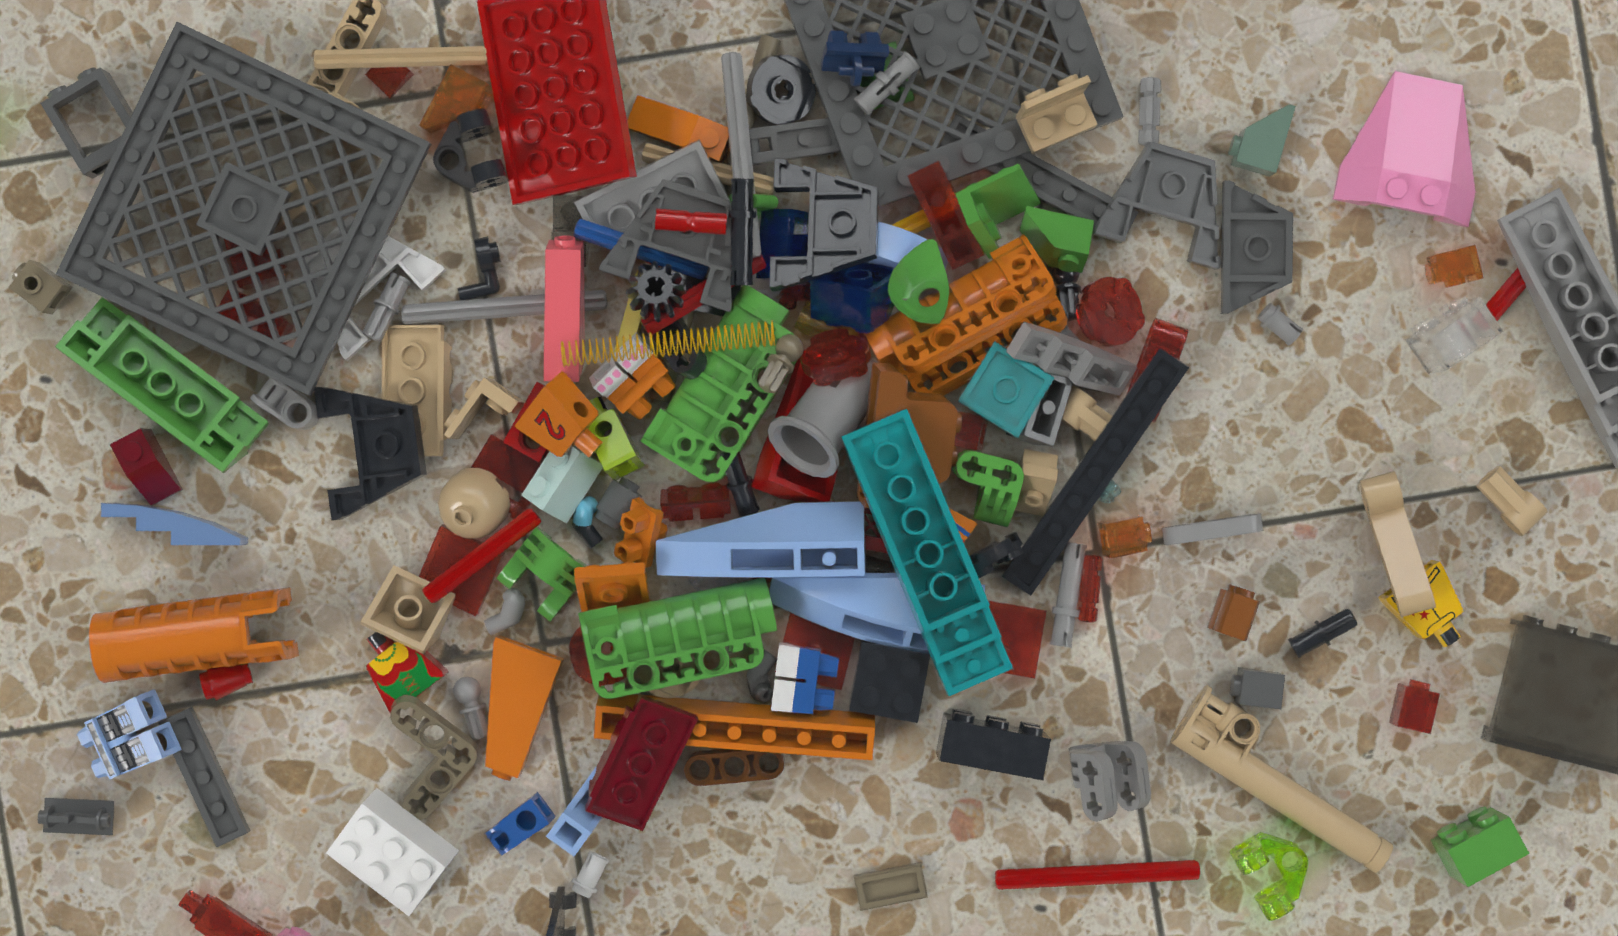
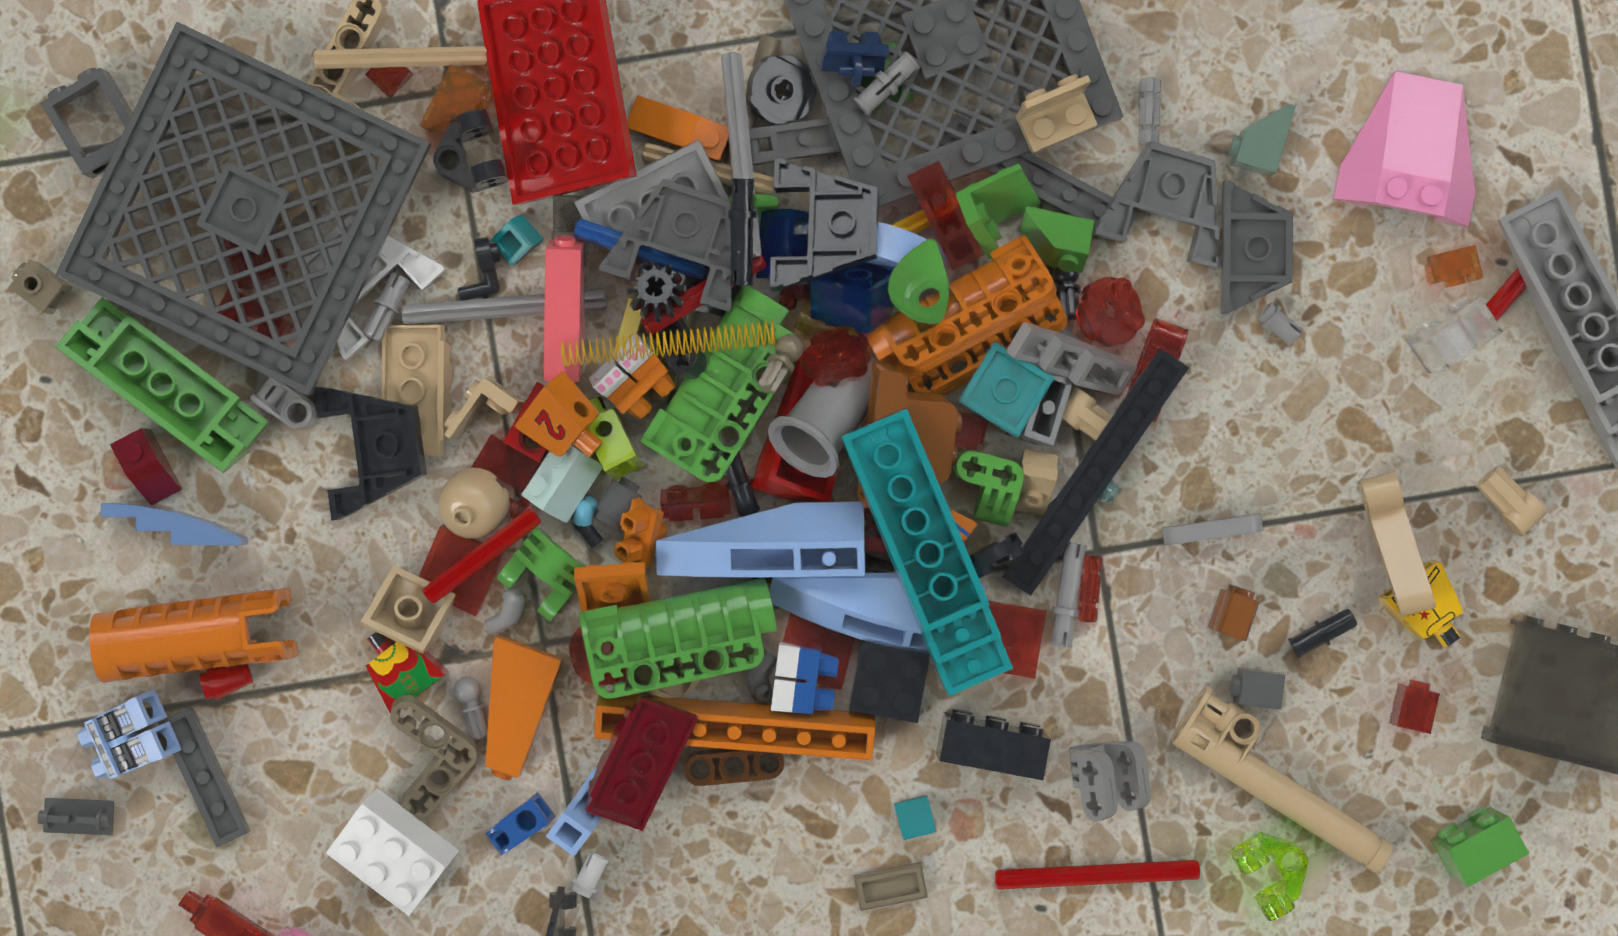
(516, 239): none -> teal slope
(686, 221): red piece -> none
(915, 817): none -> teal slope
(1124, 536): clear orange slope -> none

